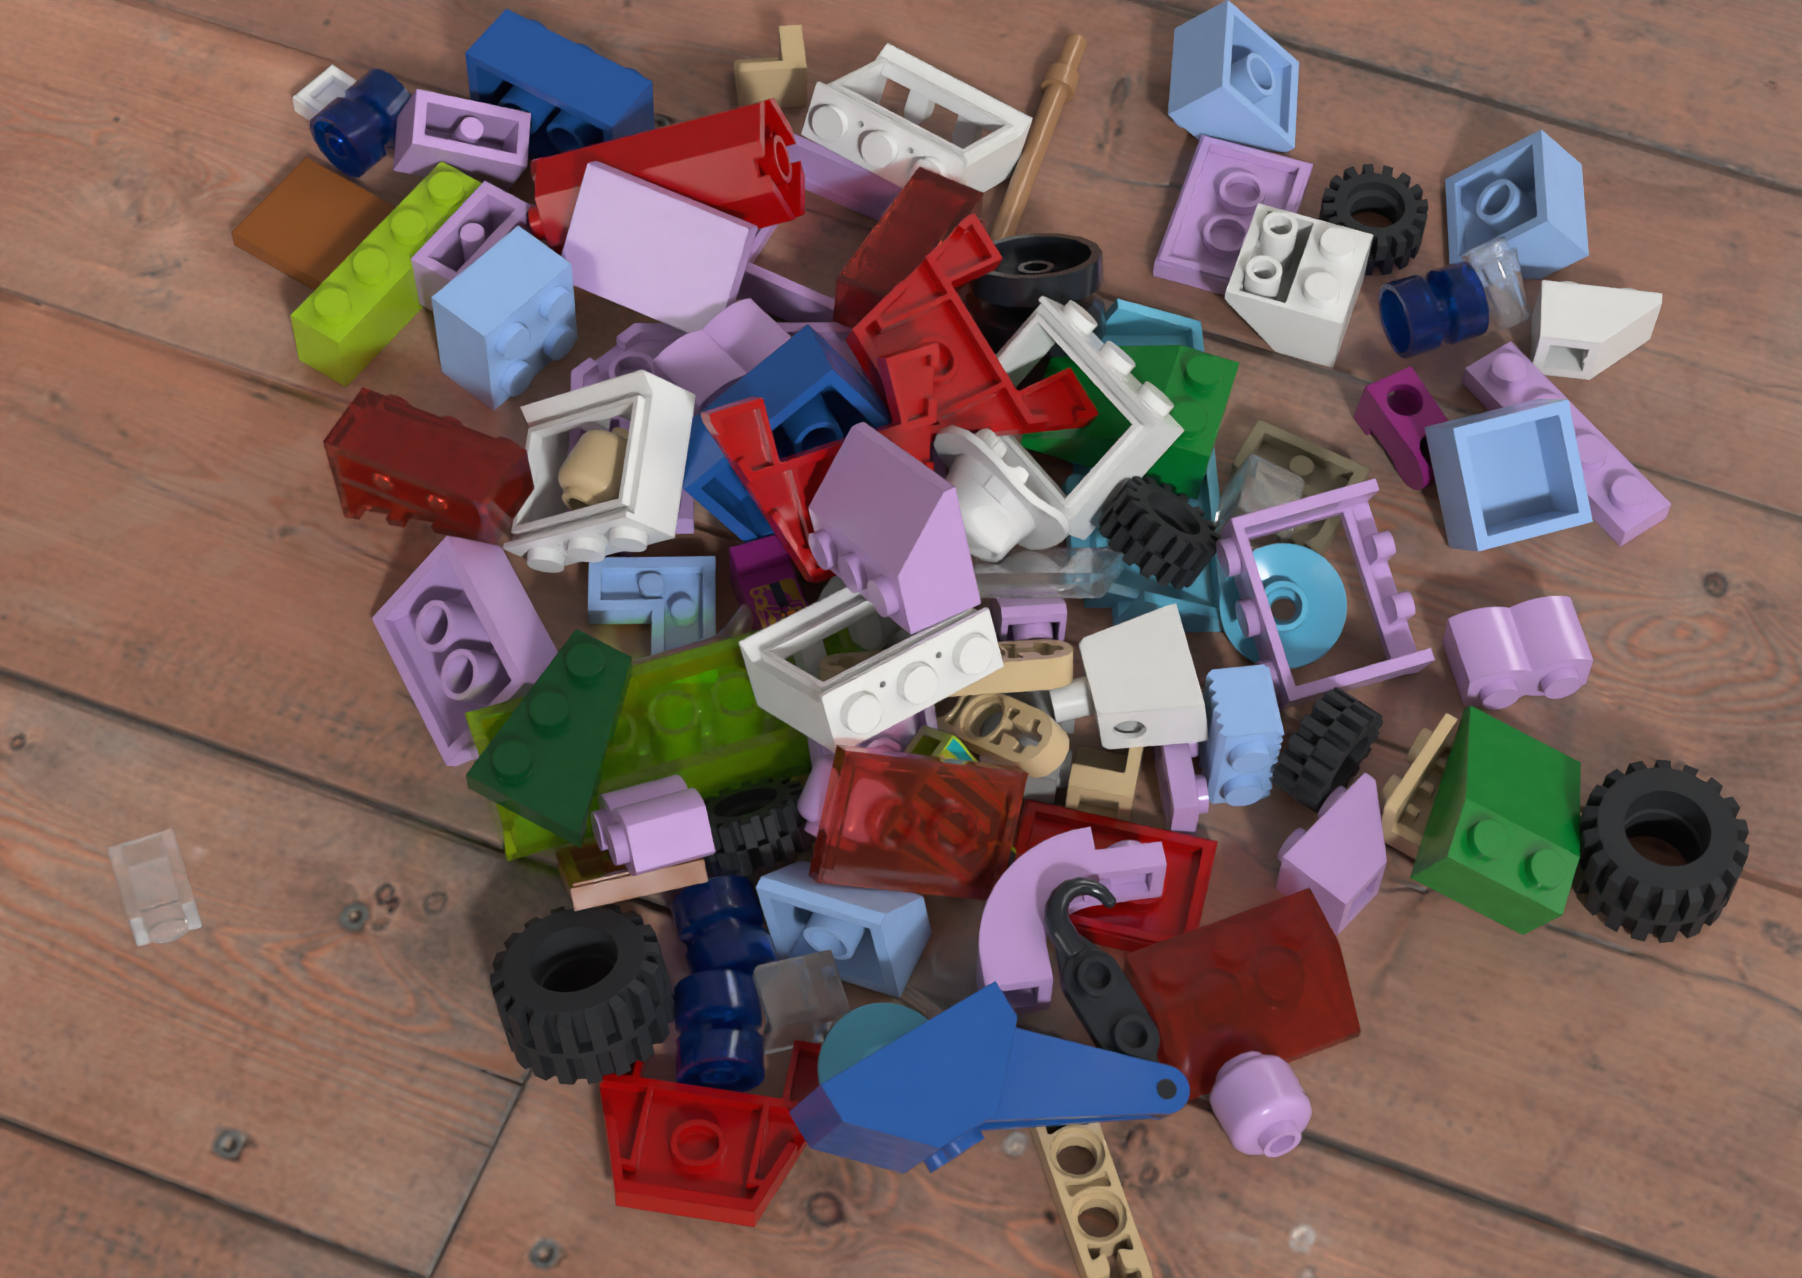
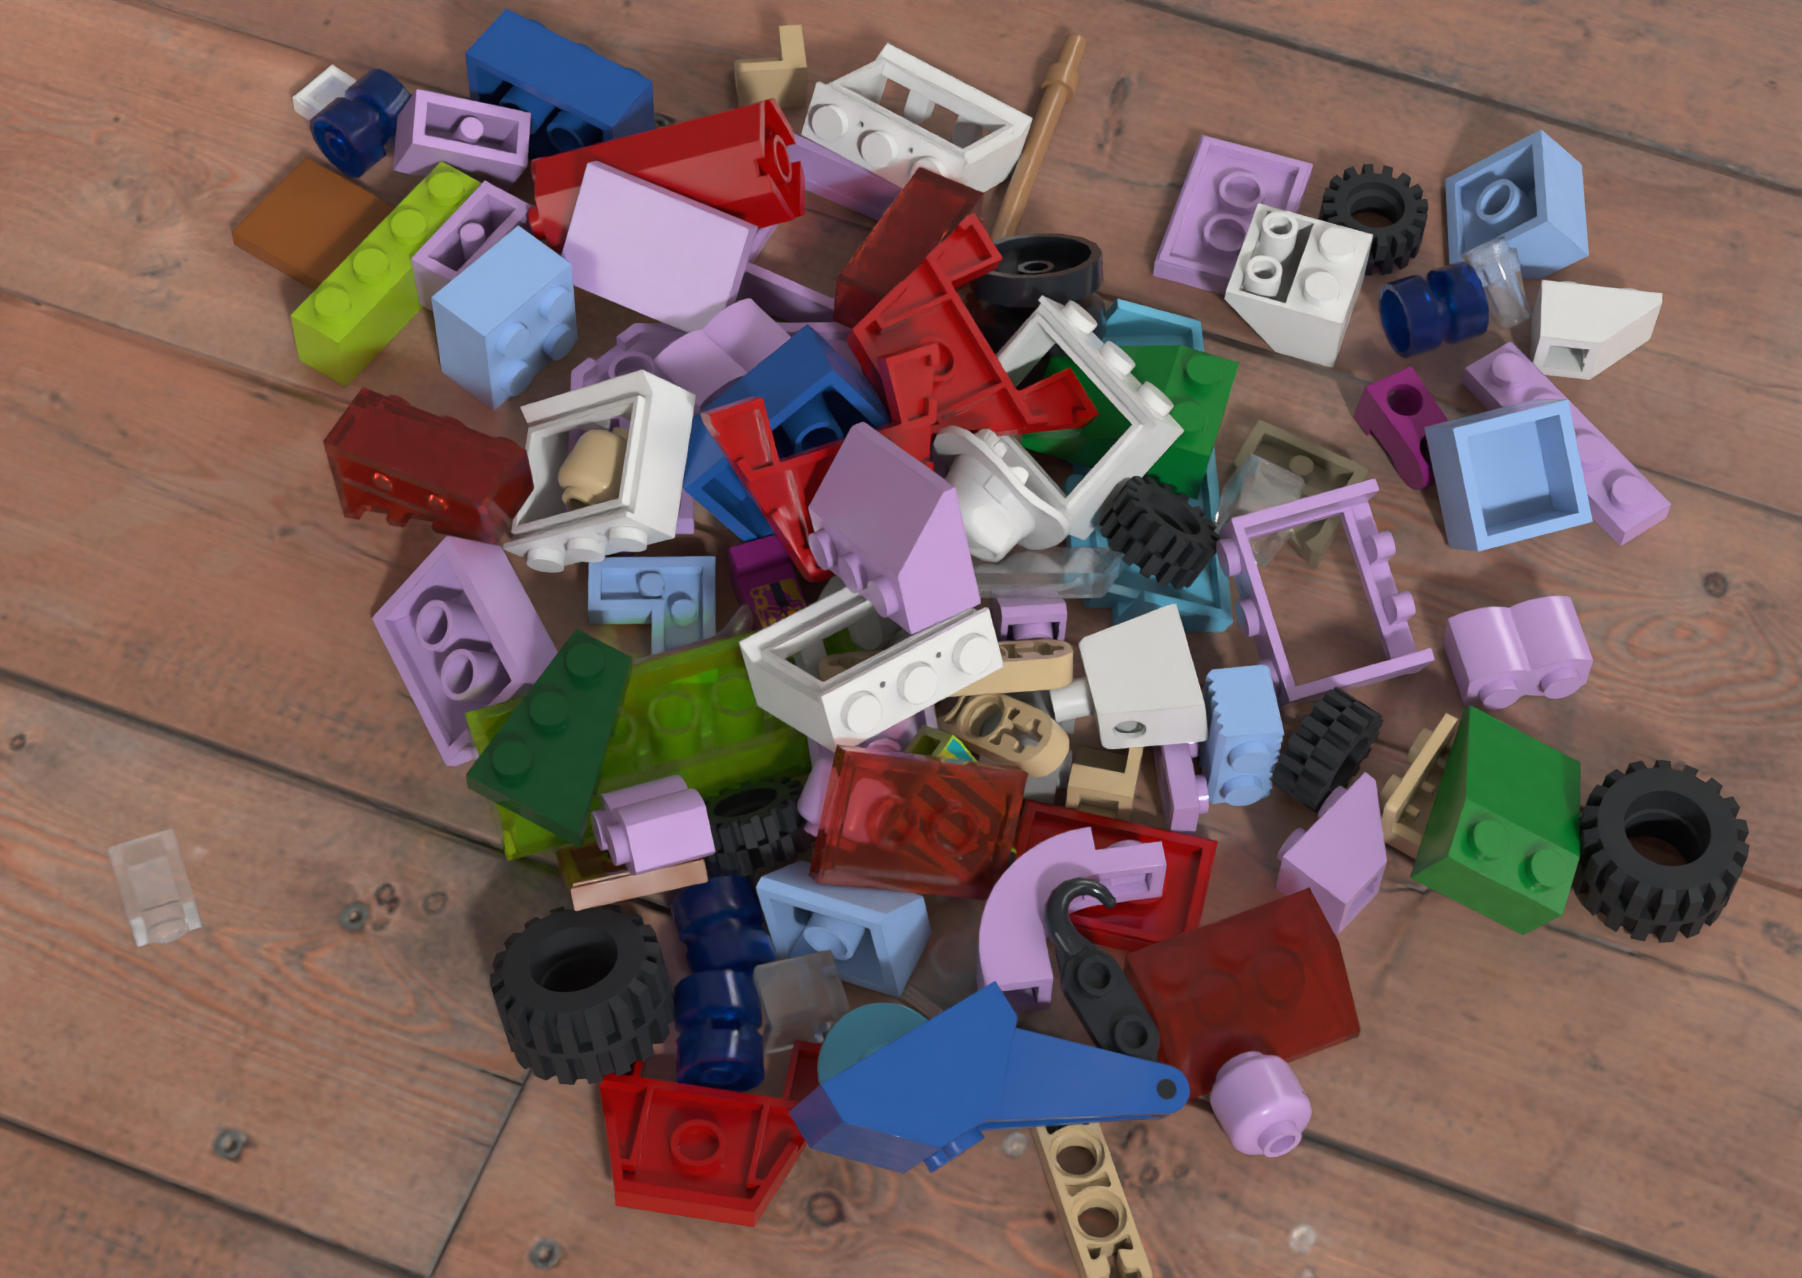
(1233, 81): light blue slope -> none
(1312, 587): medium azure dish -> none

